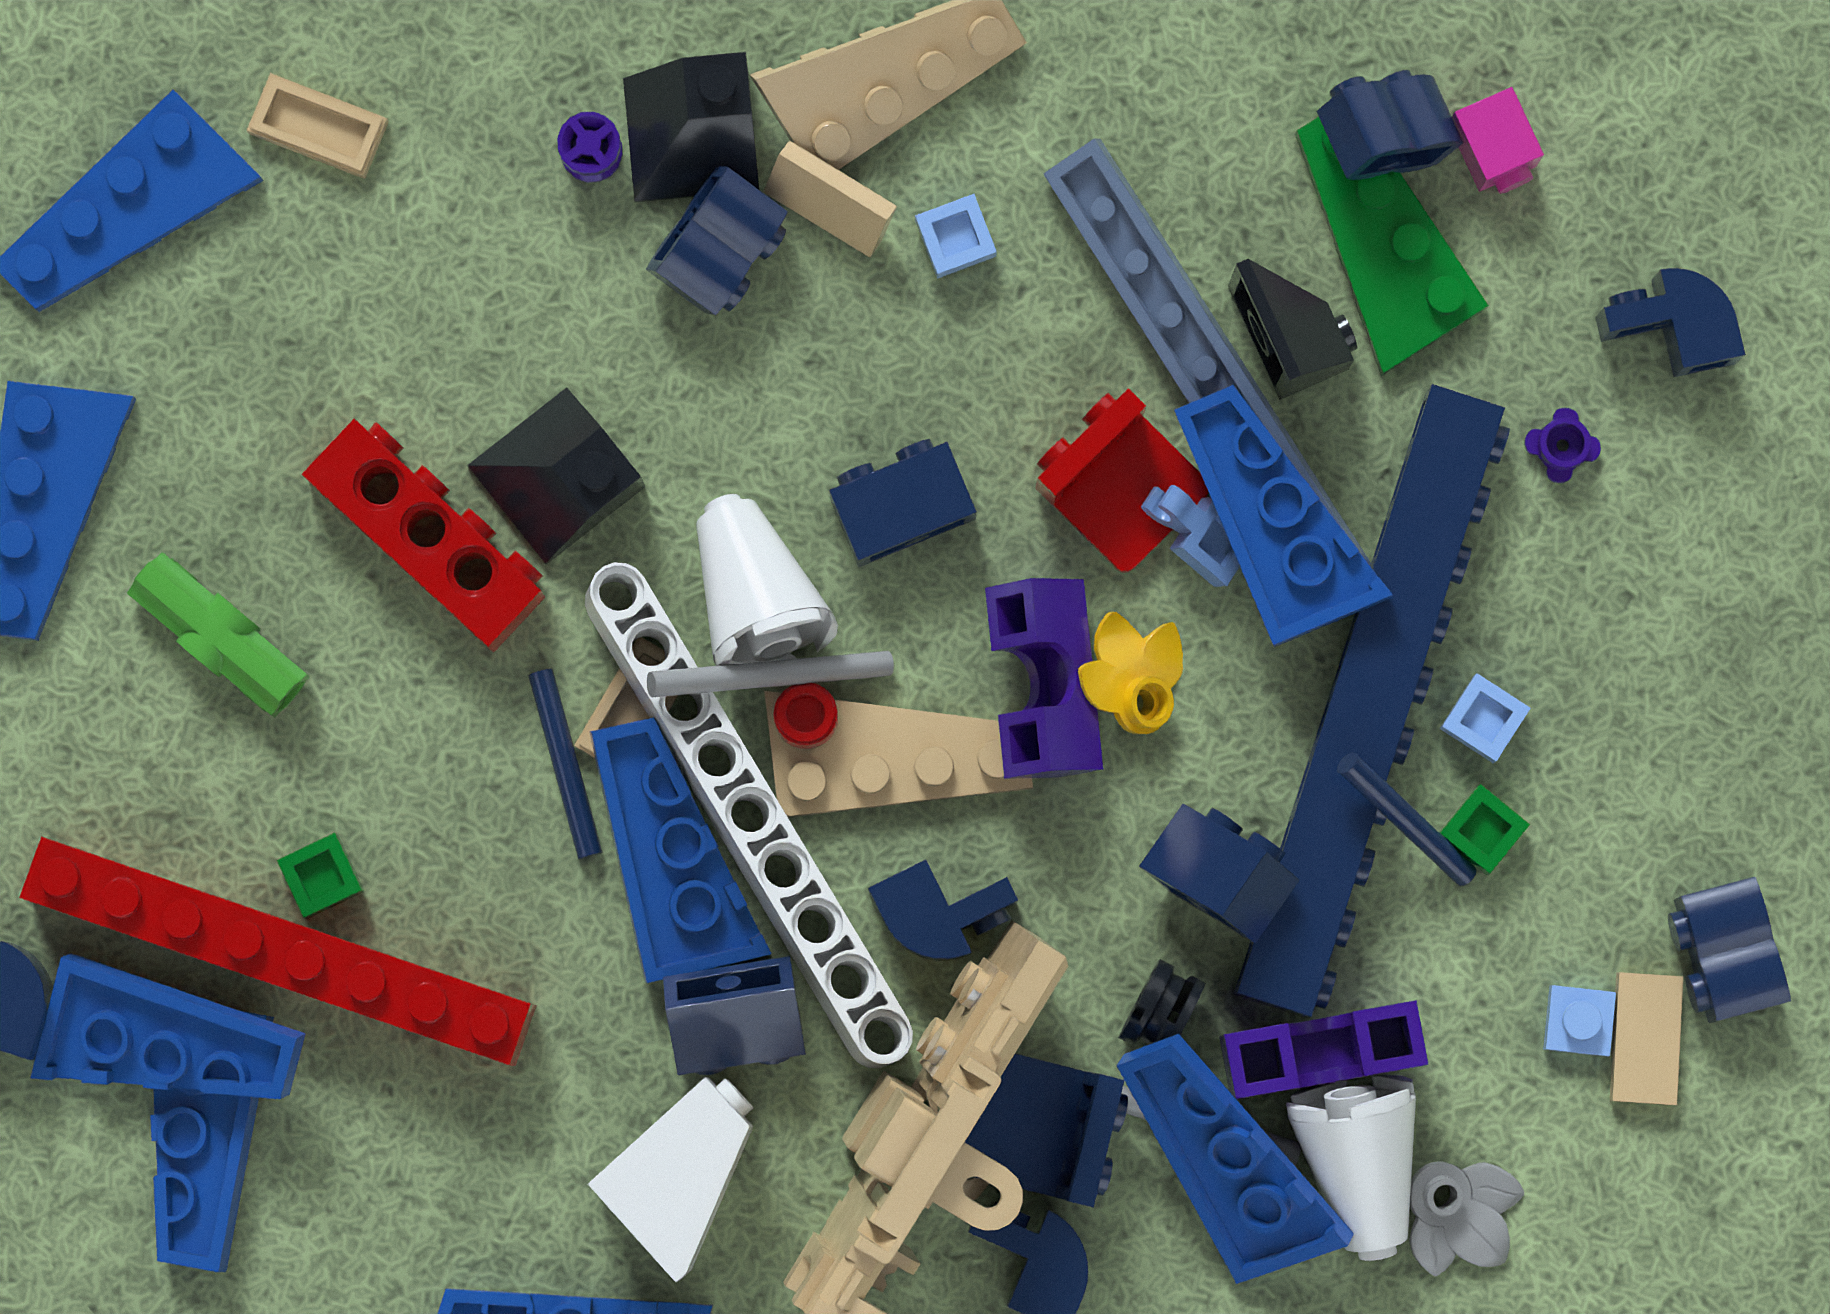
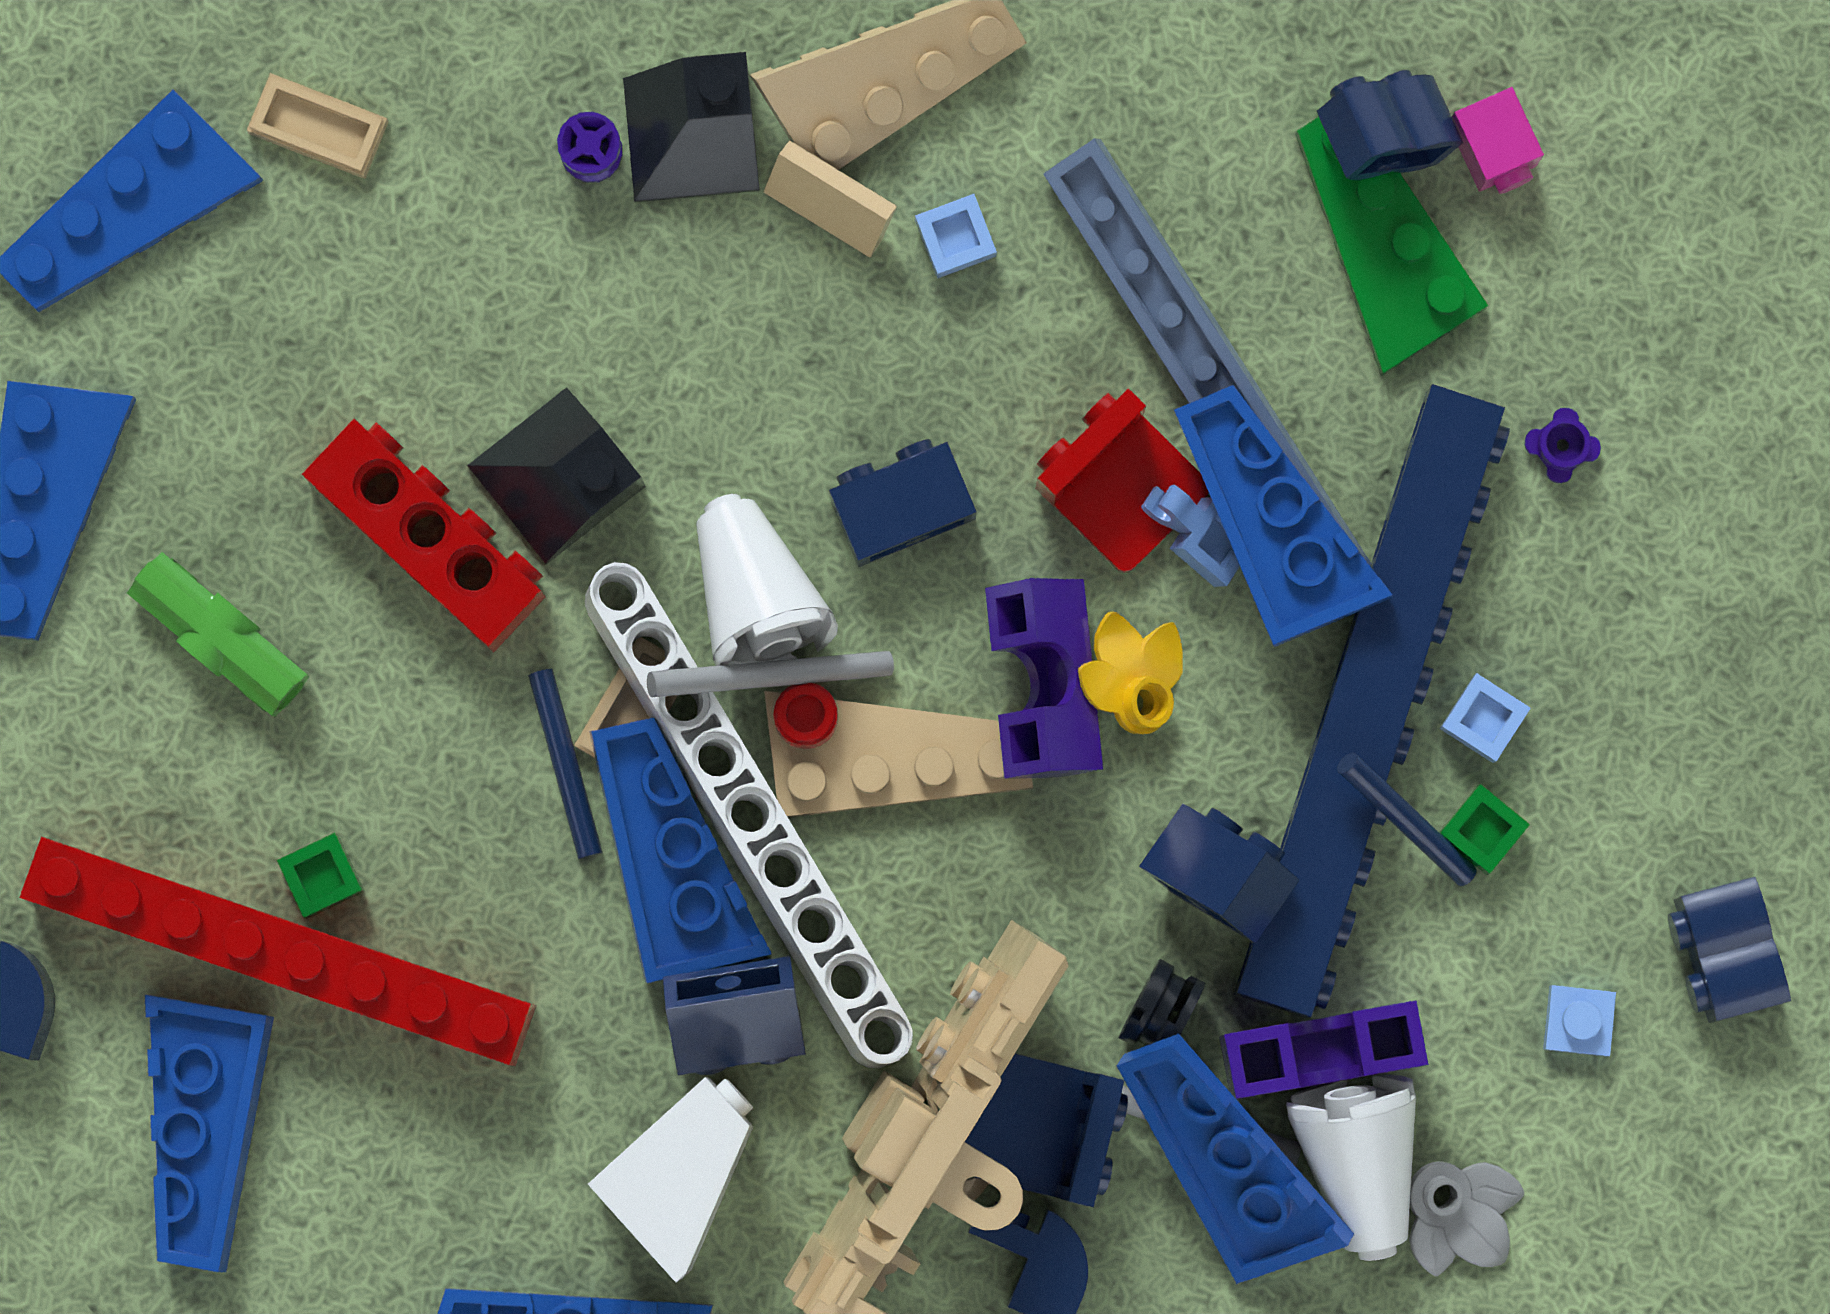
(144, 1033): blue wing -> none
(719, 241): dark blue brick -> none
(926, 924): dark blue brick -> none
(1291, 329): black slope -> none
(1646, 1038): tan tile -> none
(1694, 318): dark blue brick -> none

